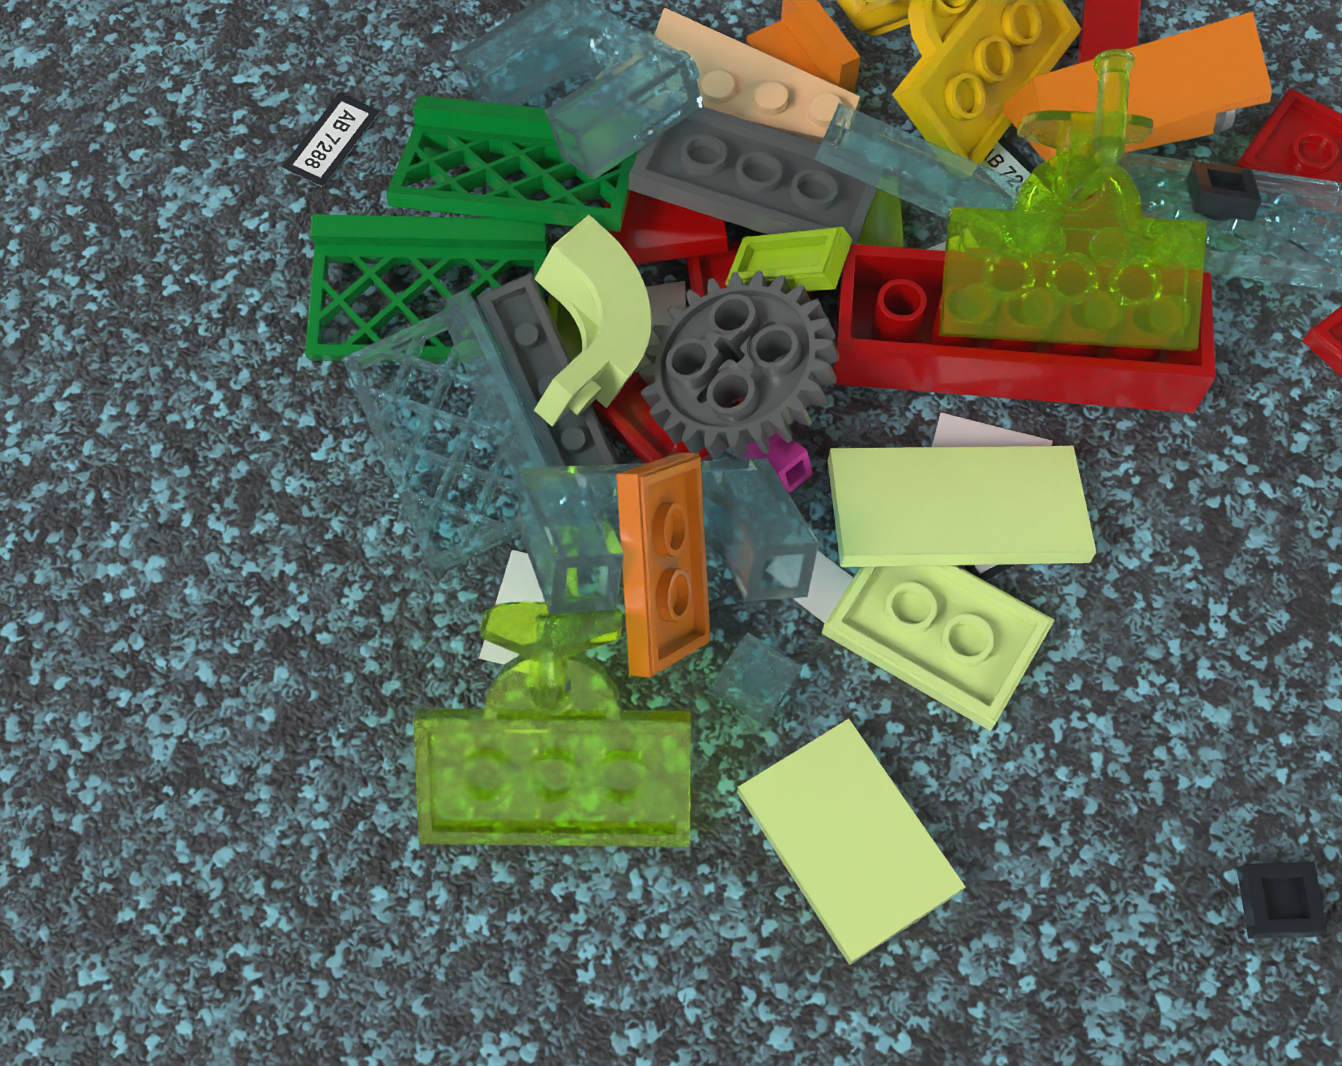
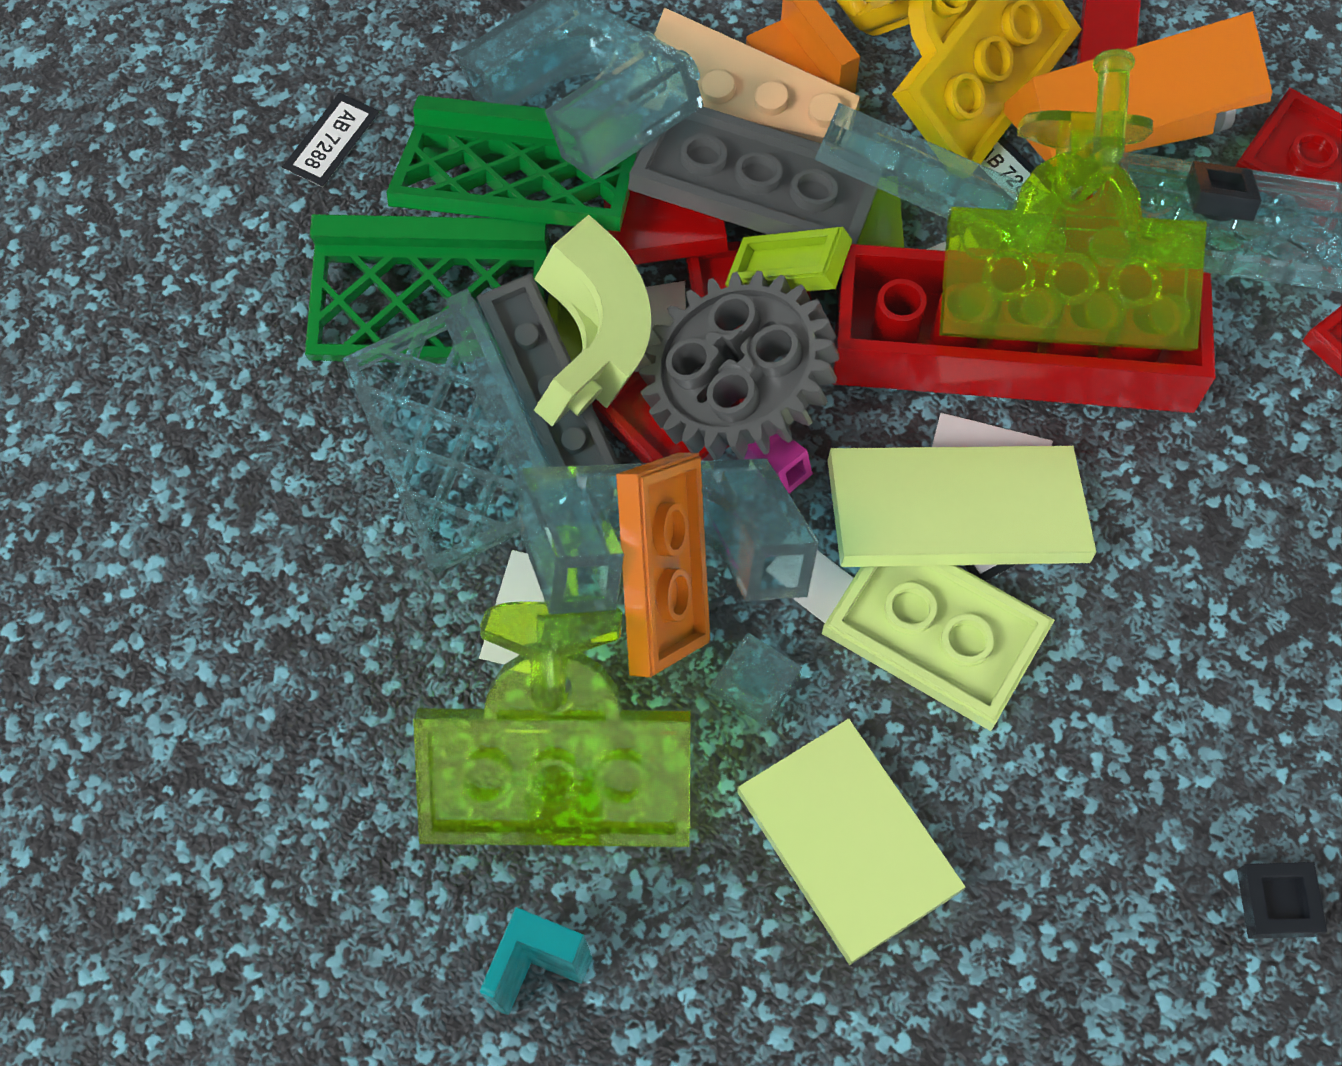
(537, 942): none -> teal panel

